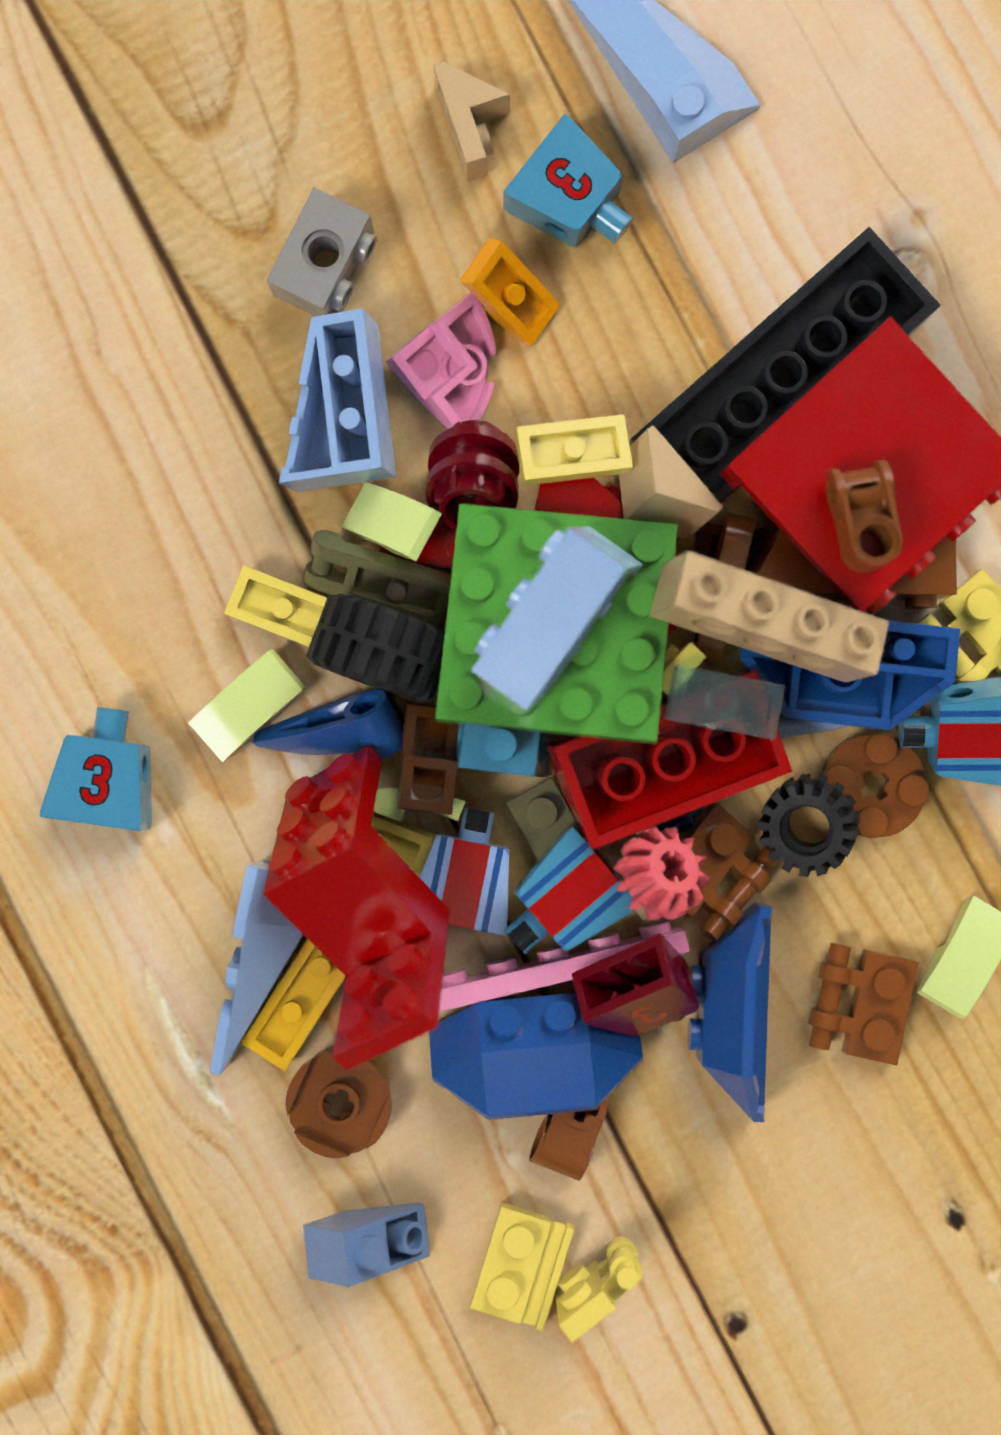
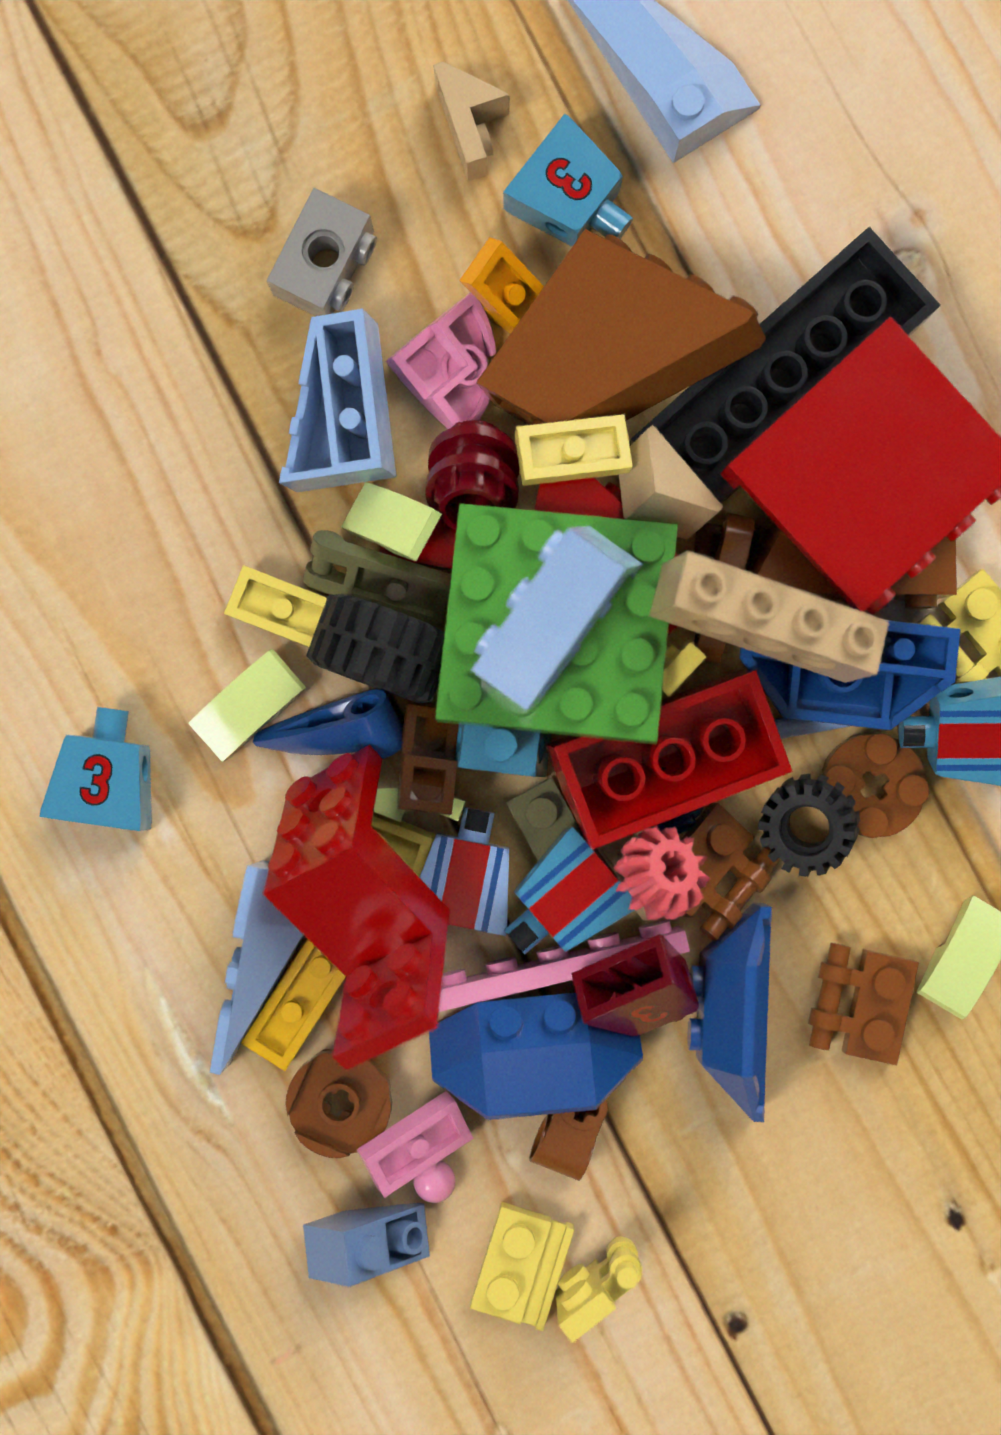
(416, 1148): none -> bright pink plate
(615, 337): none -> dark orange slope
(724, 702): clear light blue plate -> none
(864, 503): dark orange piece -> none

